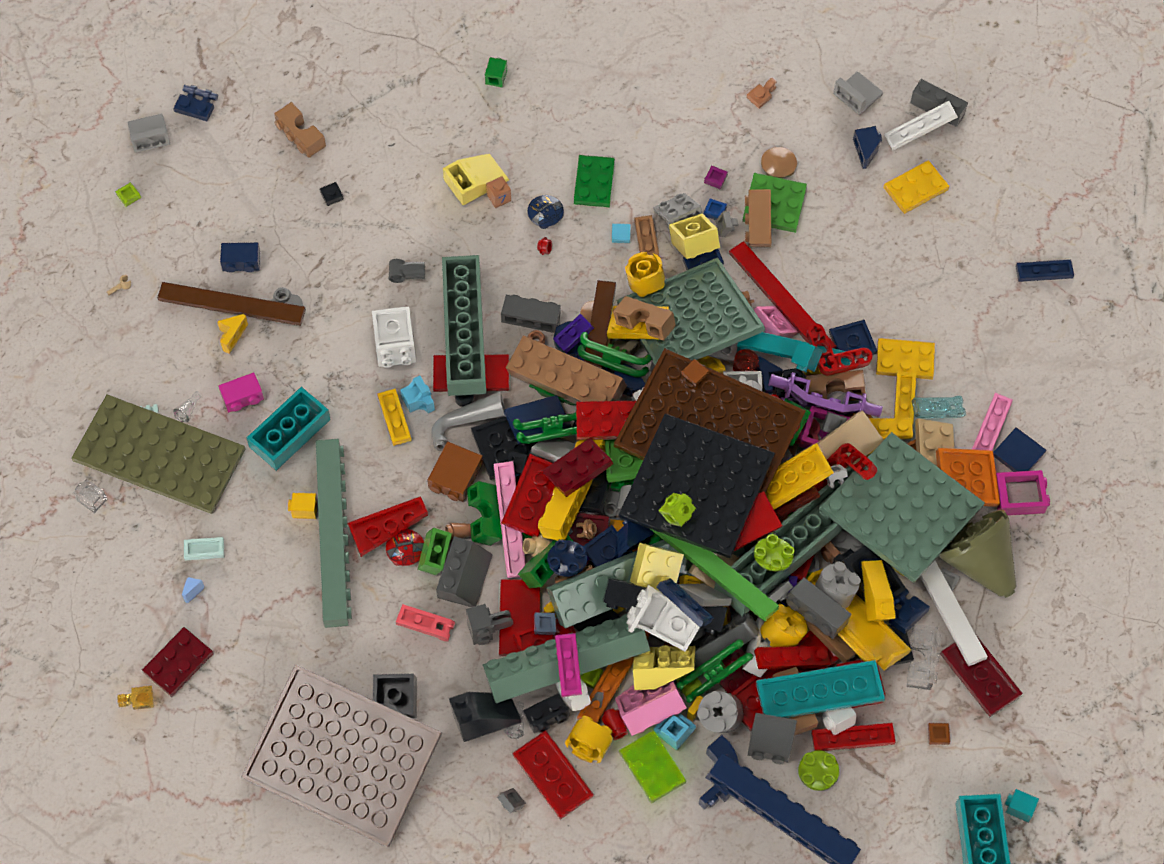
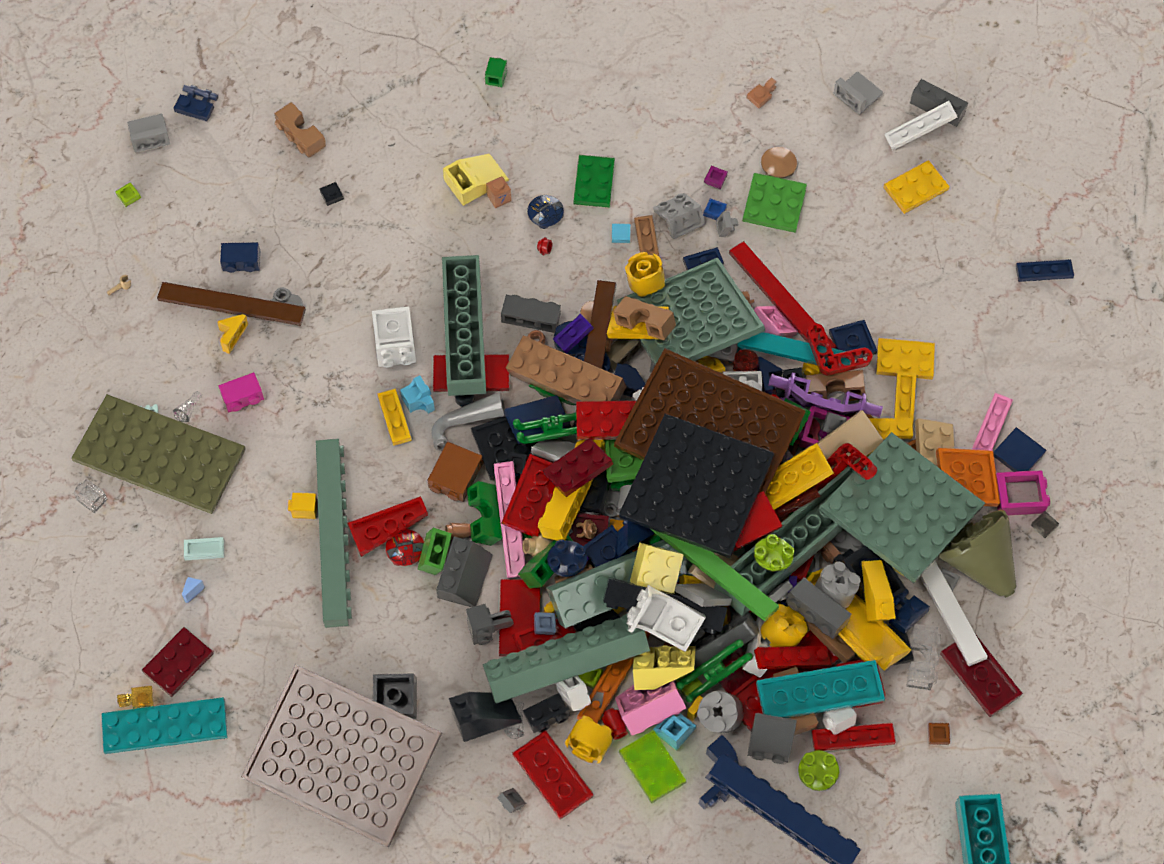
(164, 725): none -> teal plate
(288, 428): teal brick -> none
(401, 270): dark grey piece -> none
(424, 622): coral plate -> none
(568, 665): dark pink tile -> none
(612, 357): green piece -> none
(677, 509): lime brick -> none
(685, 602): dark blue tile -> none
(694, 236): light yellow brick -> none
(695, 372): dark orange tile -> none
(758, 218): medium nougat brick -> none
(806, 356): teal brick -> none
(839, 473): light grey tile -> none
(867, 144): dark blue slope -> none
(938, 407): clear light blue plate -> none
(1021, 805): teal brick -> none
(1045, 524): none -> clear smoke tile

